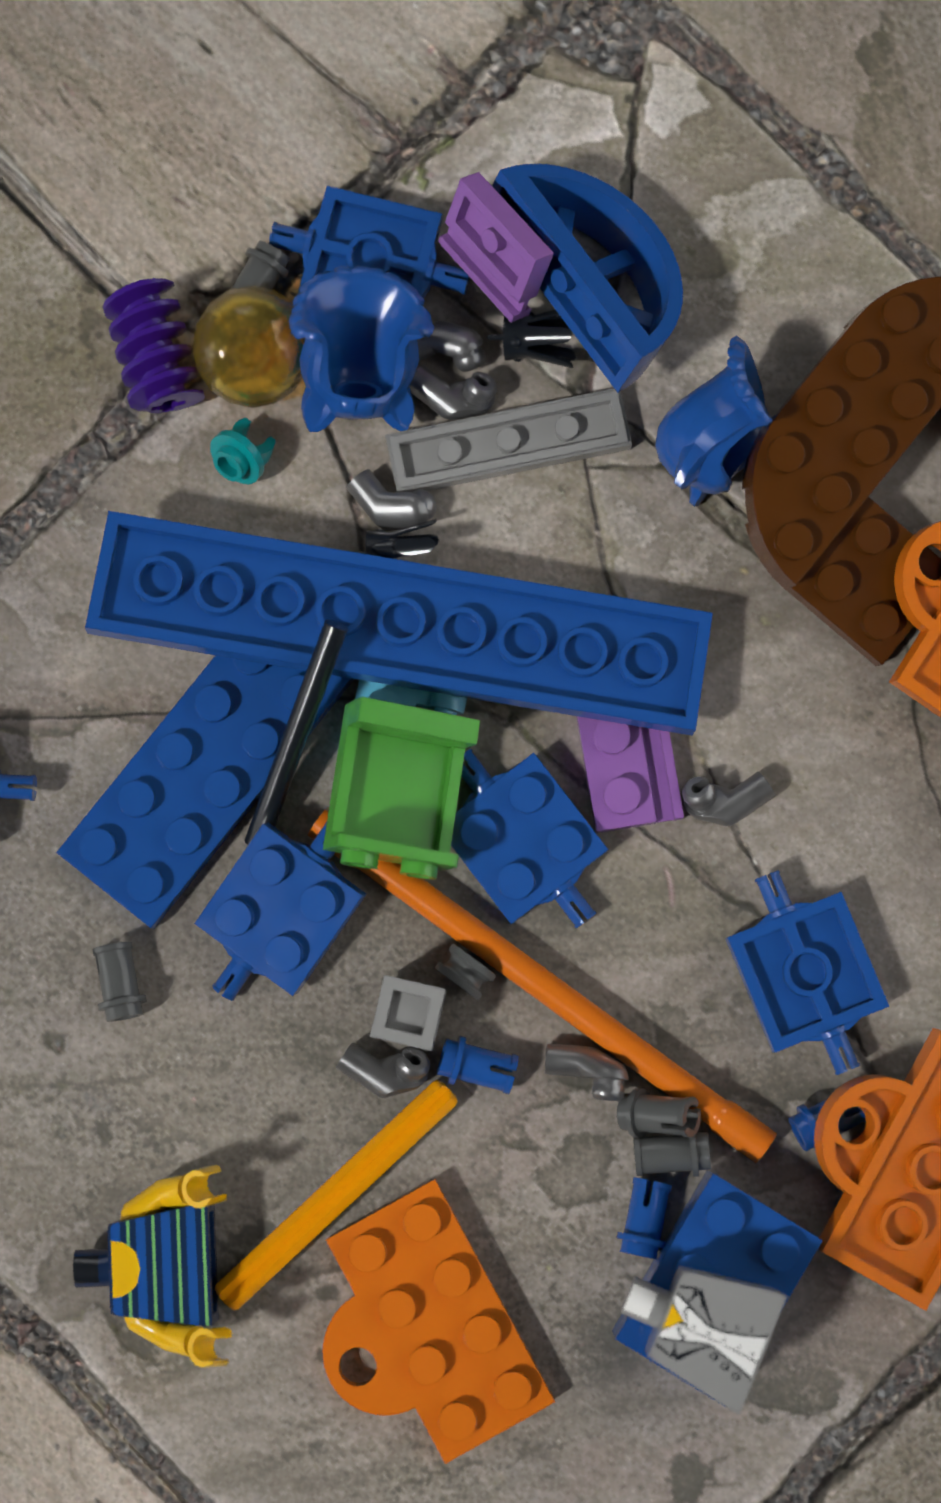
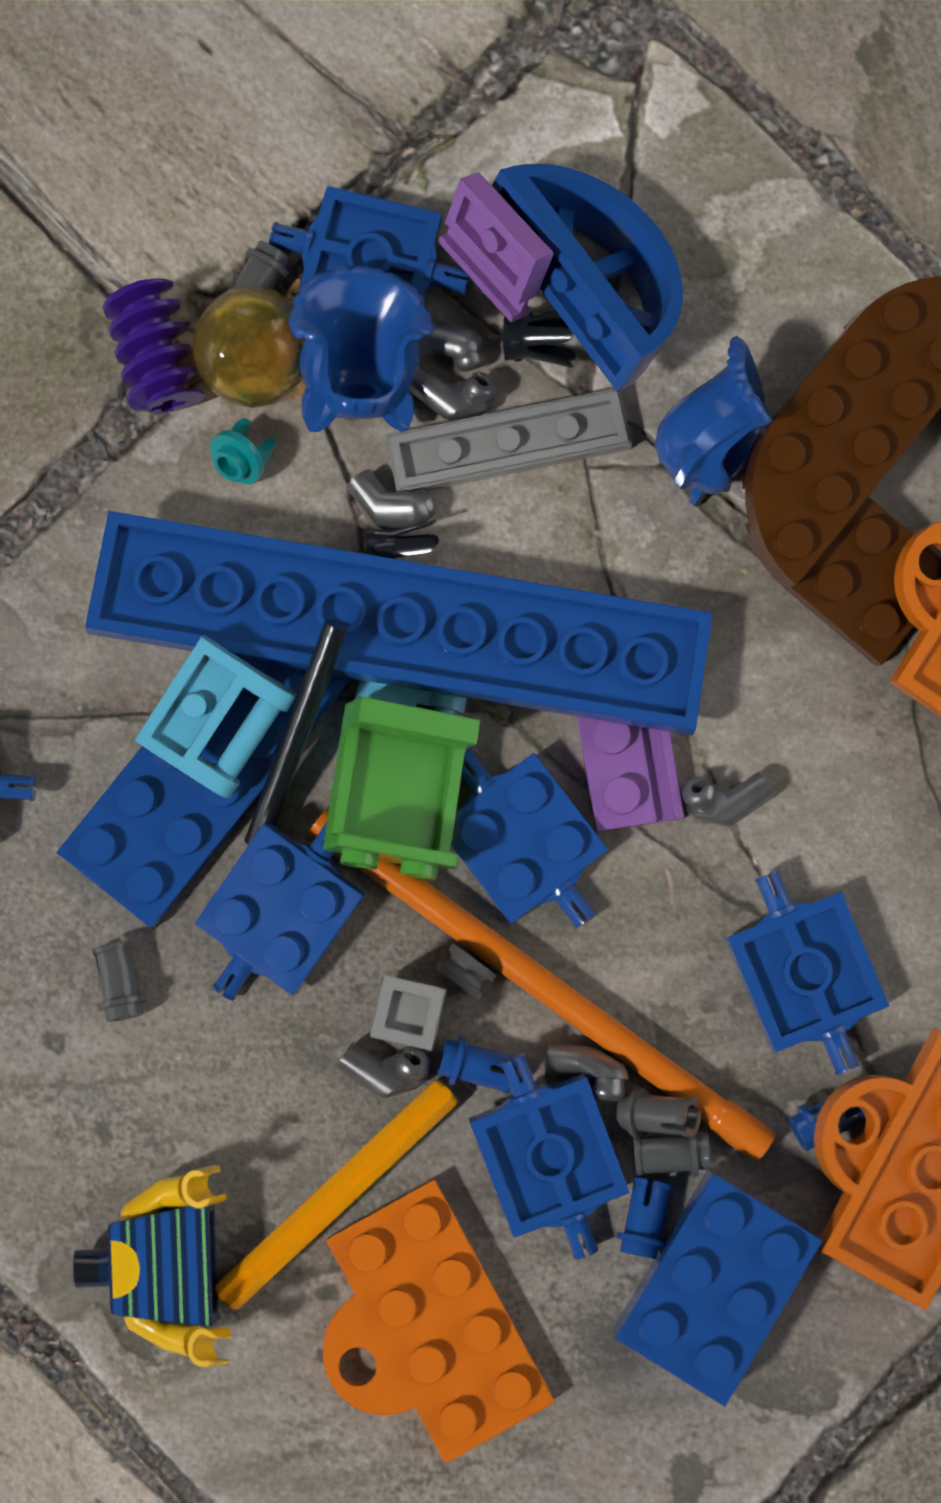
(198, 704): none -> medium azure plate
(549, 1155): none -> blue plate
(707, 1329): light grey torso -> none

